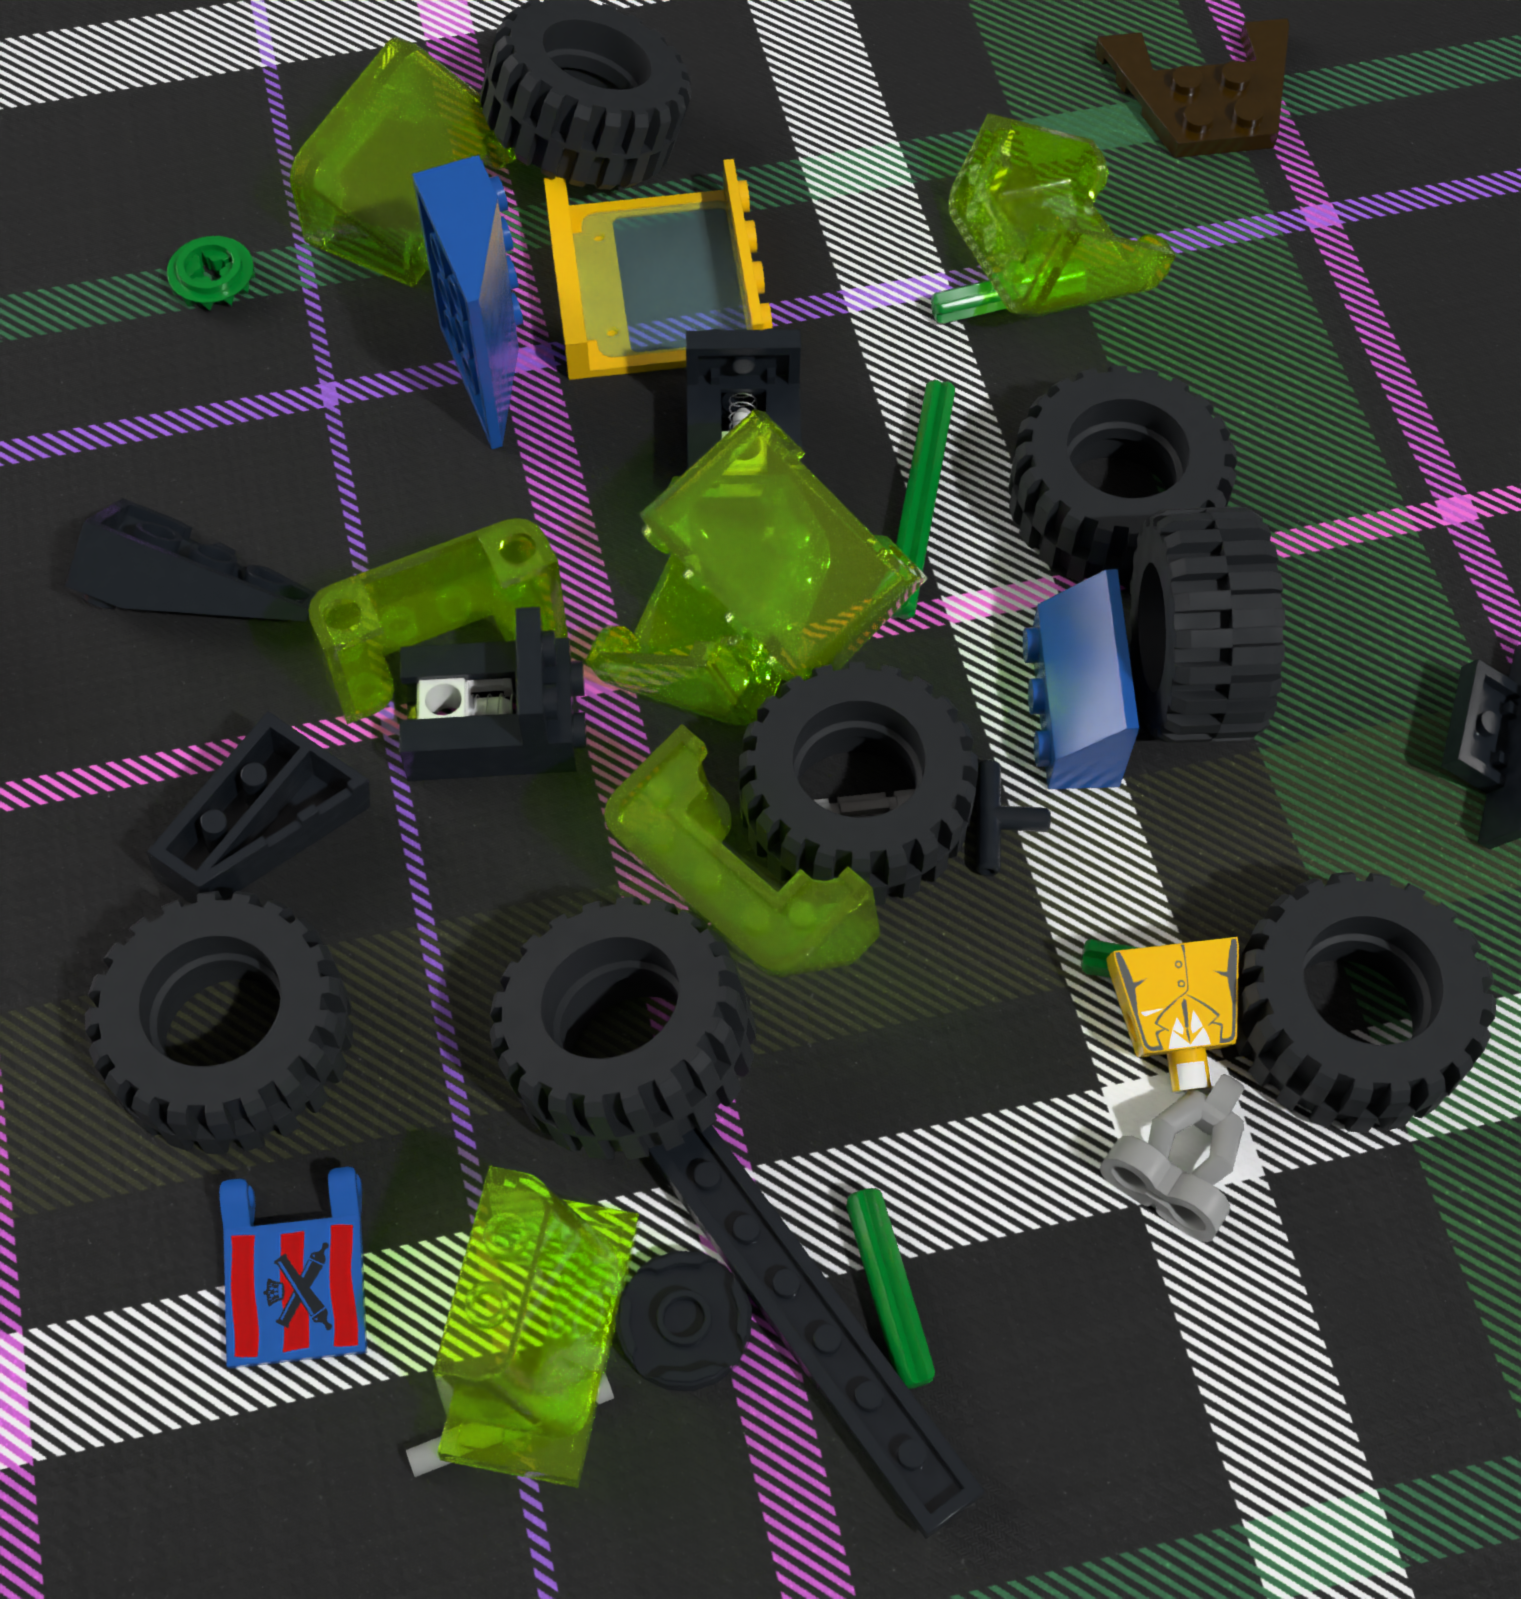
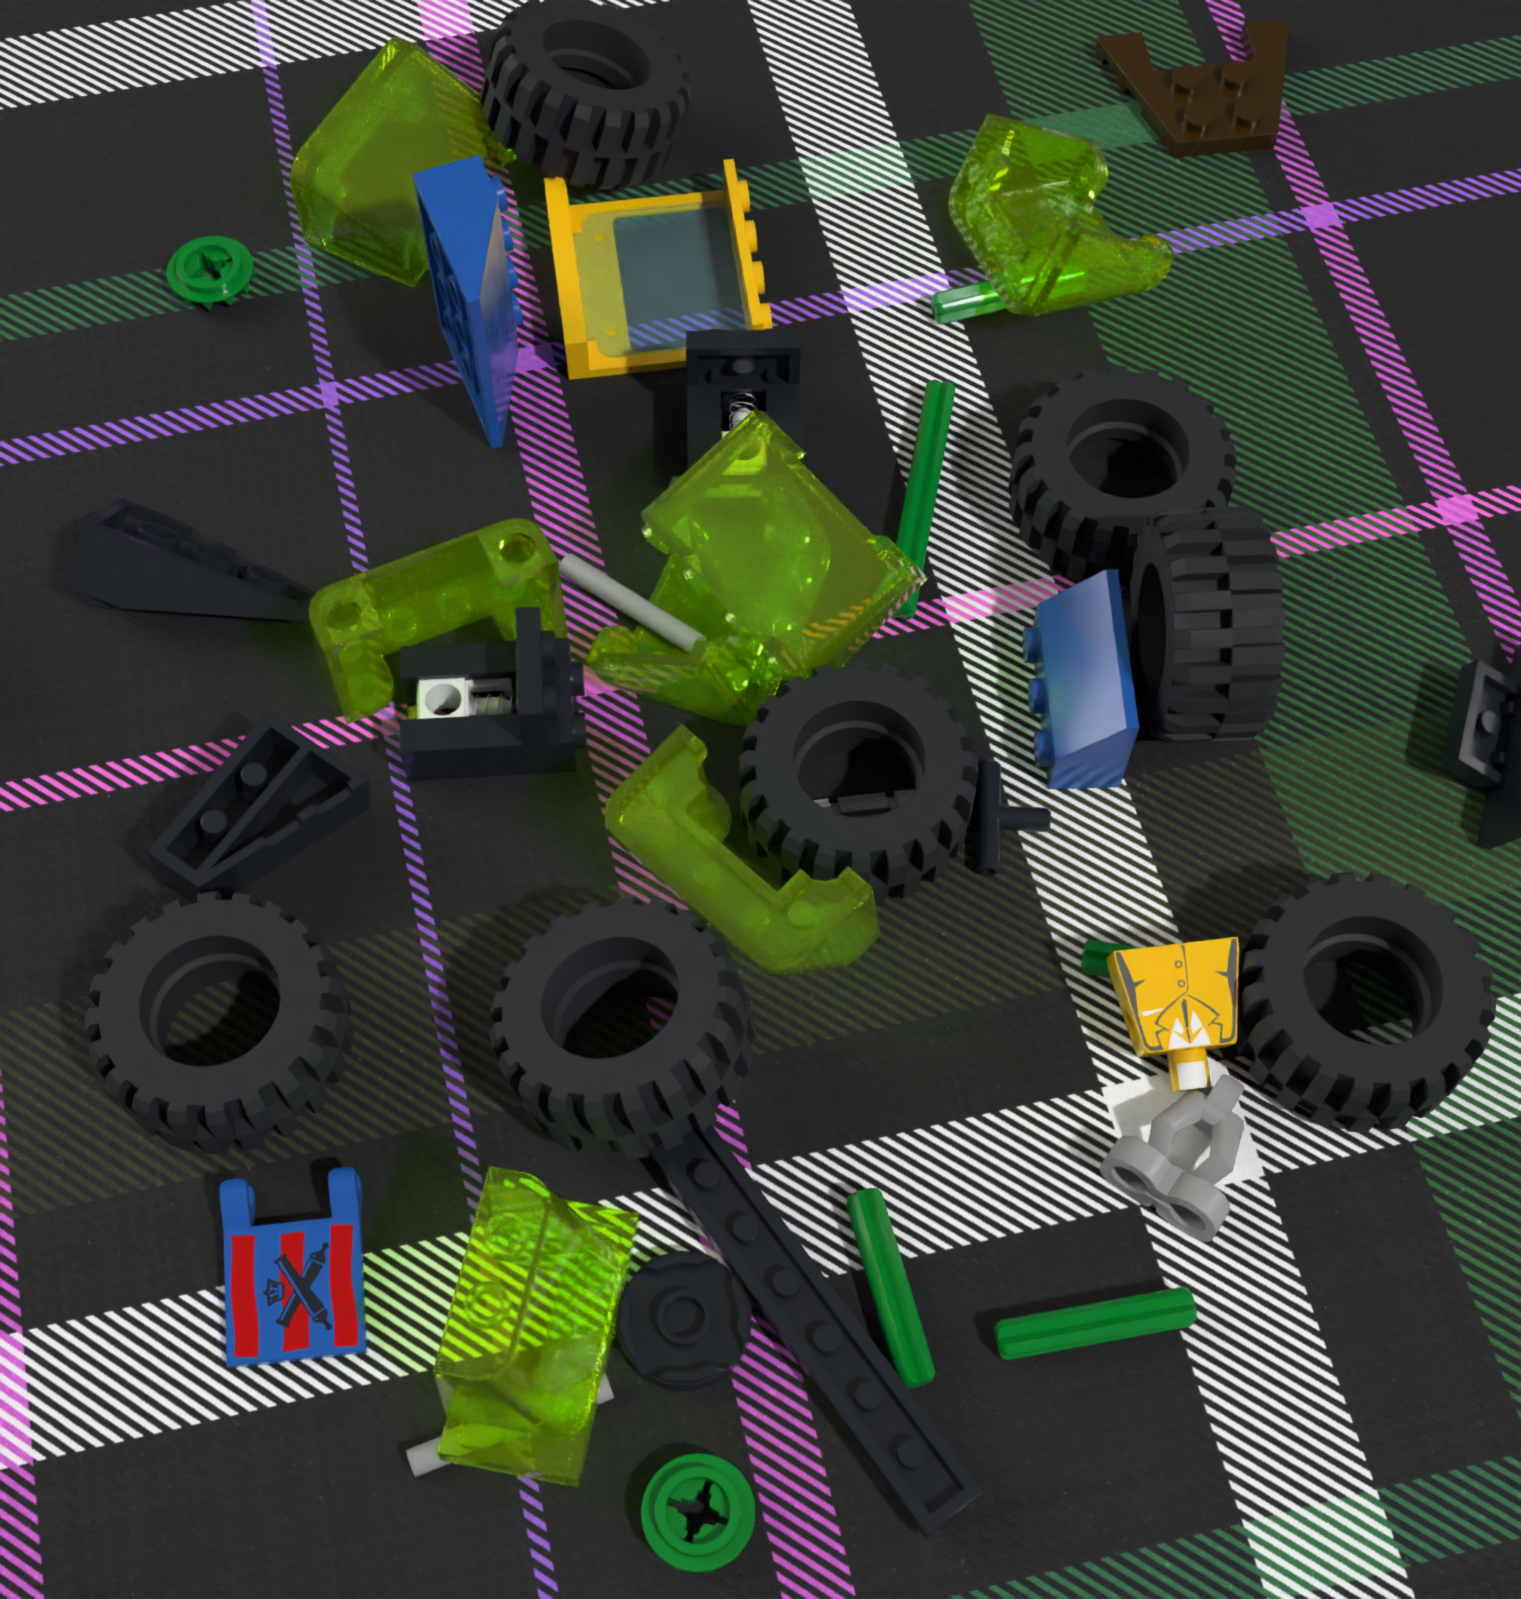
(630, 603): none -> light grey bar
(681, 1483): none -> green gear
(1095, 1323): none -> green axle

